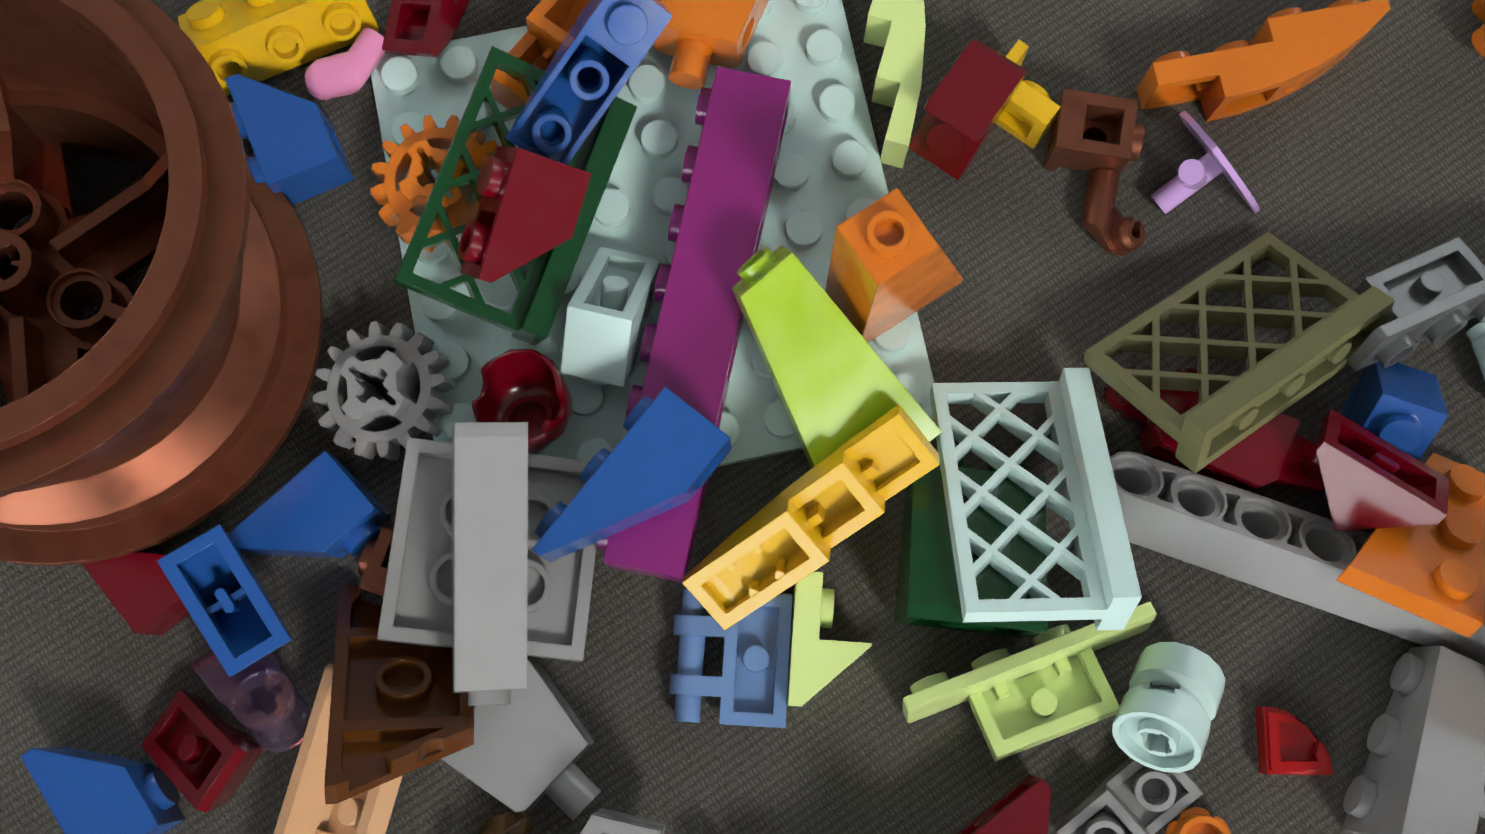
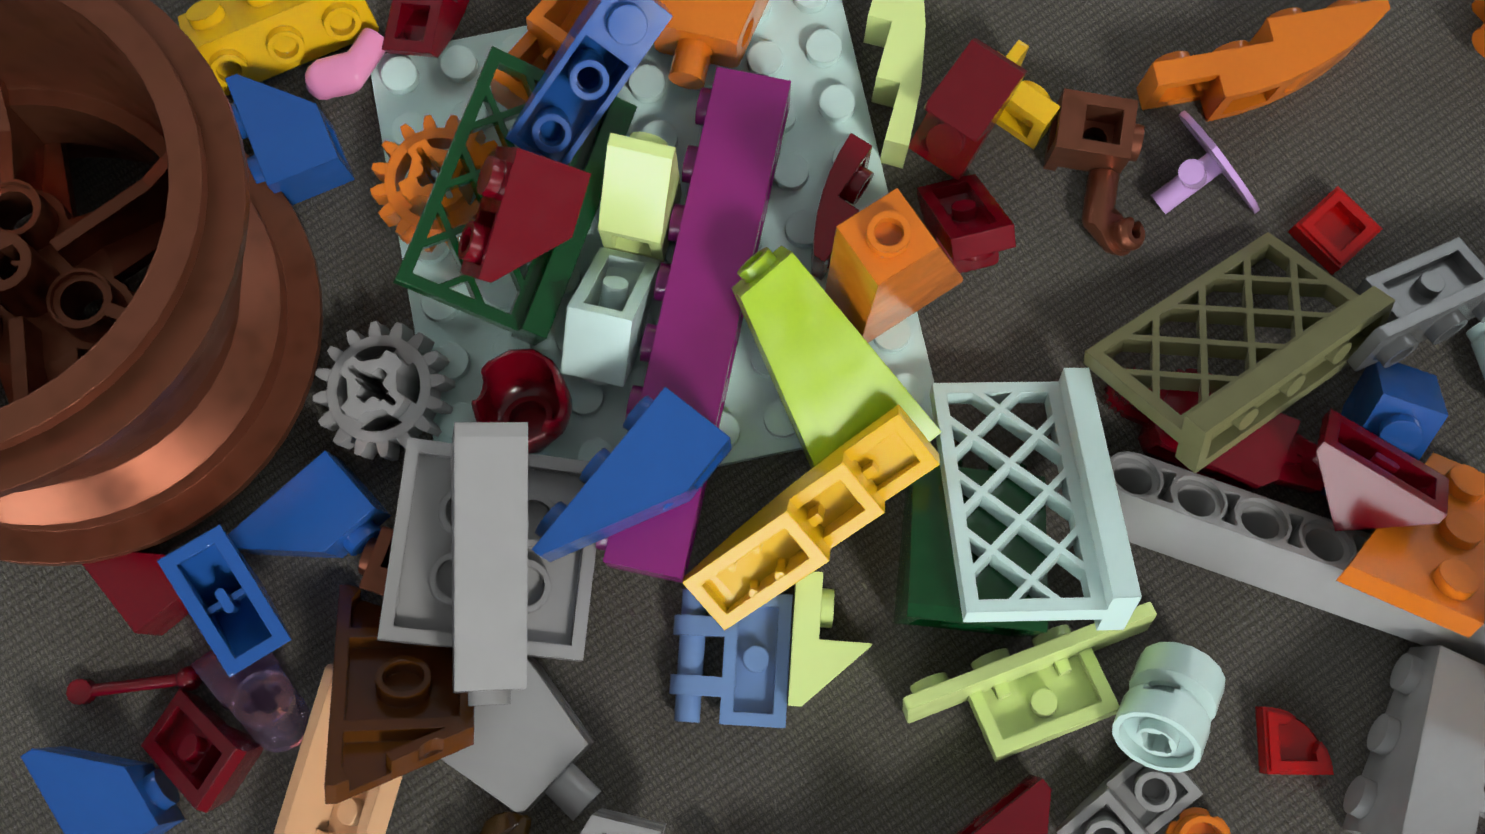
(85, 690): none -> dark red hinge
(638, 194): none -> yellowish green slope
(845, 182): none -> dark red slope
(966, 222): none -> dark red slope
(1335, 230): none -> red tile

